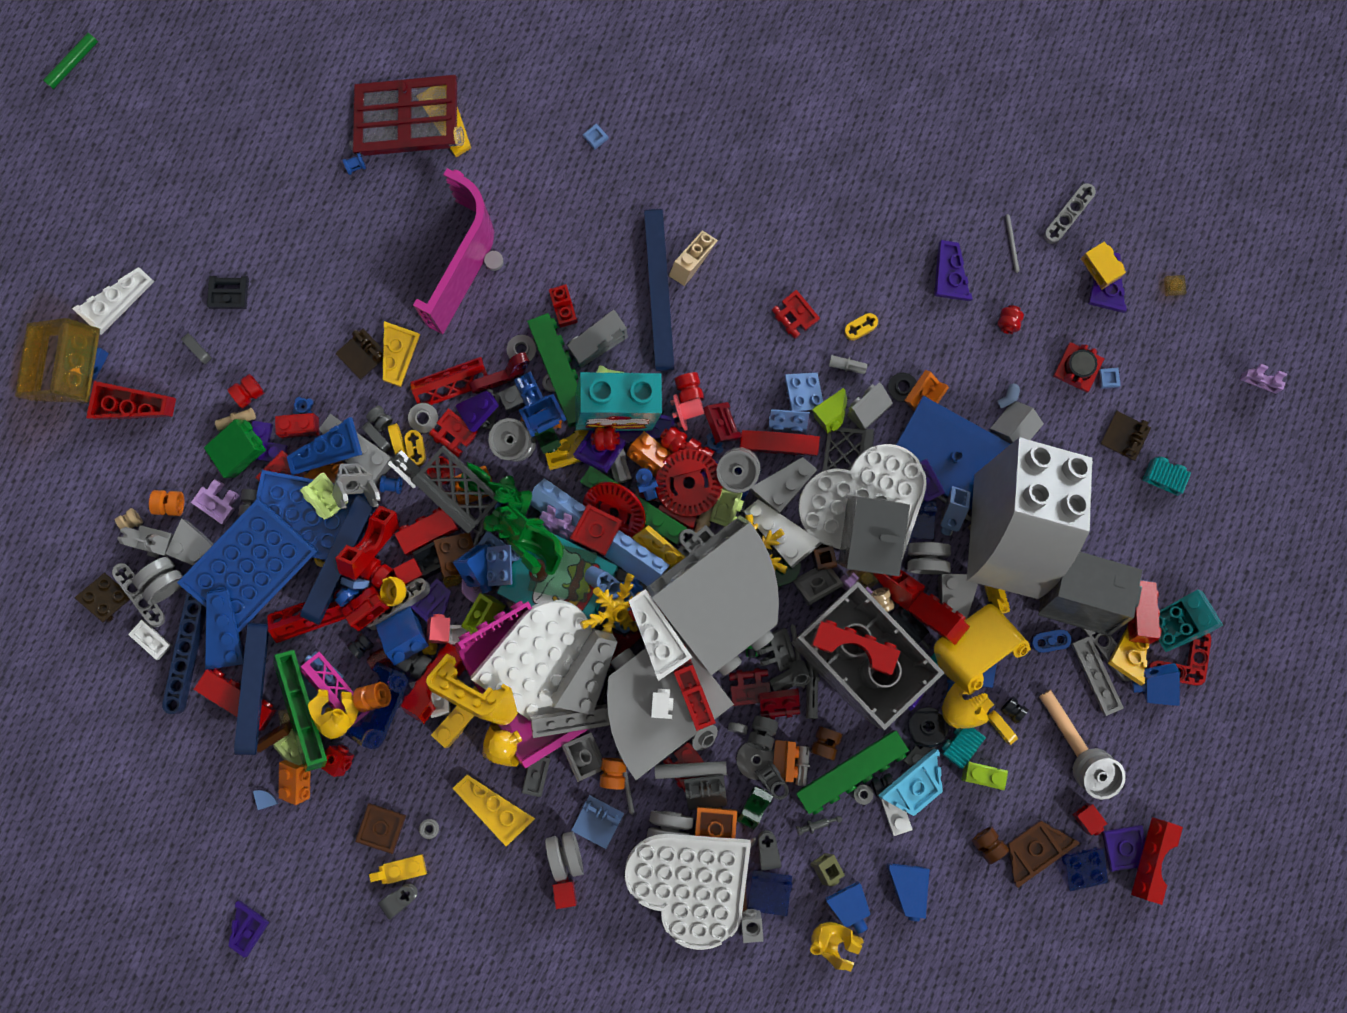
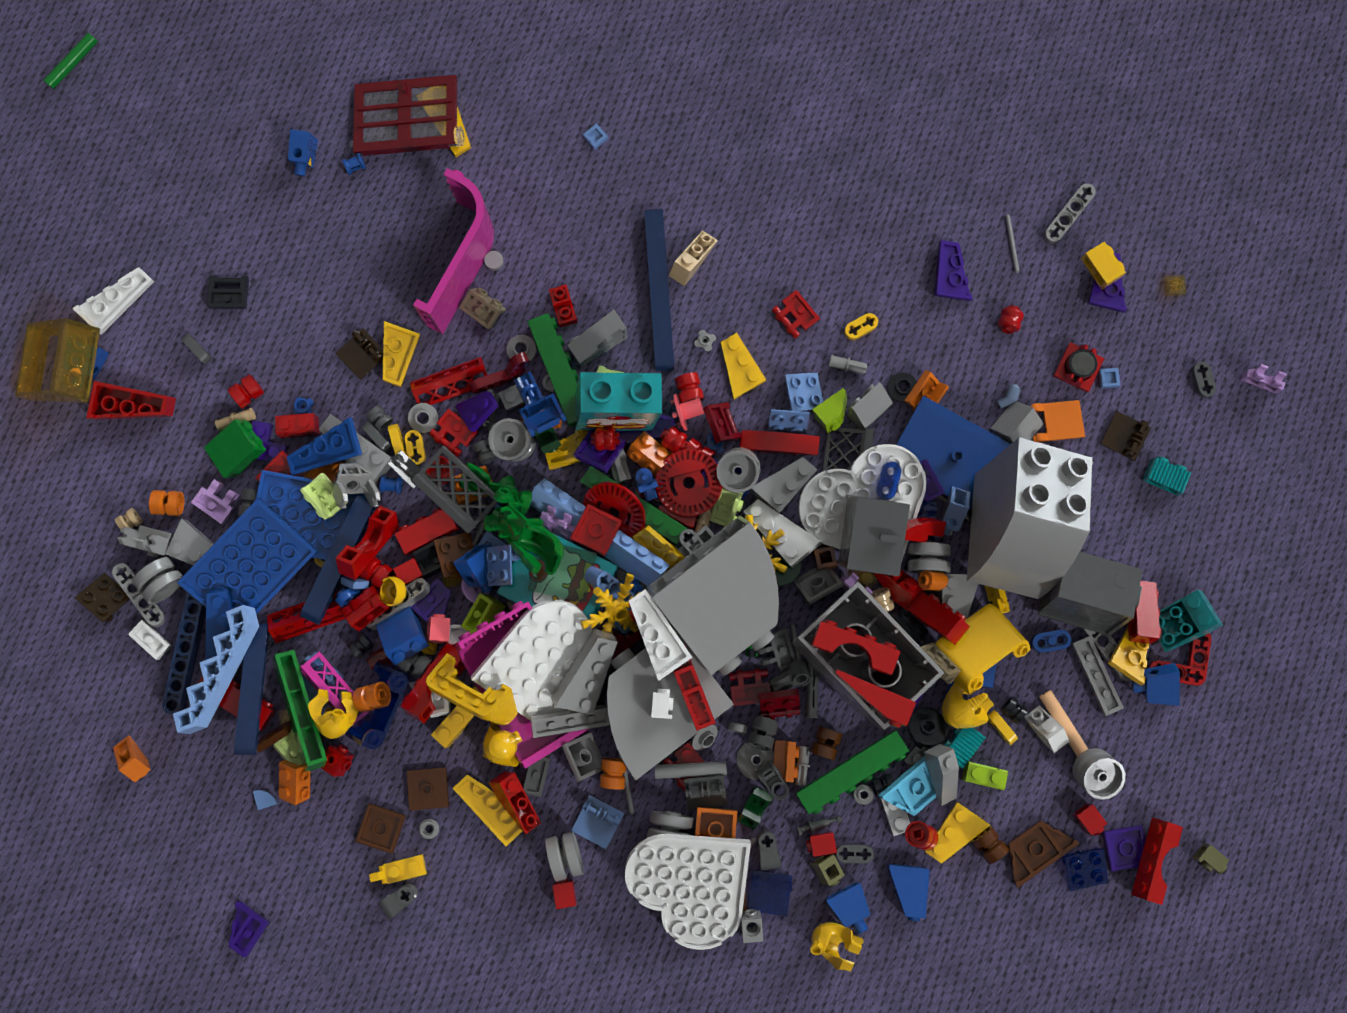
(131, 759): none -> orange slope
(218, 670): none -> light blue brick
(302, 151): none -> blue torso
(428, 788): none -> reddish brown plate
(482, 307): none -> dark tan bracket
(484, 452): none -> dark grey wheel
(515, 801): none -> red slope
(705, 345): none -> light grey plate
(741, 367): none -> yellow wing
(821, 844): none -> red brick
(854, 858): none -> dark grey beam
(886, 703): none -> red slope
(887, 480): none -> clear blue plate
(920, 528): none -> red slope
(921, 835): none -> red wheel
(932, 580): none -> orange brick
(943, 772): none -> light grey slope
(948, 667): none -> dark tan bracket
(956, 831): none -> yellow wing
(1047, 729): none -> white slope
(1061, 421): none -> orange flag
(1207, 379): none -> dark grey beam
(1211, 858): none -> olive brick

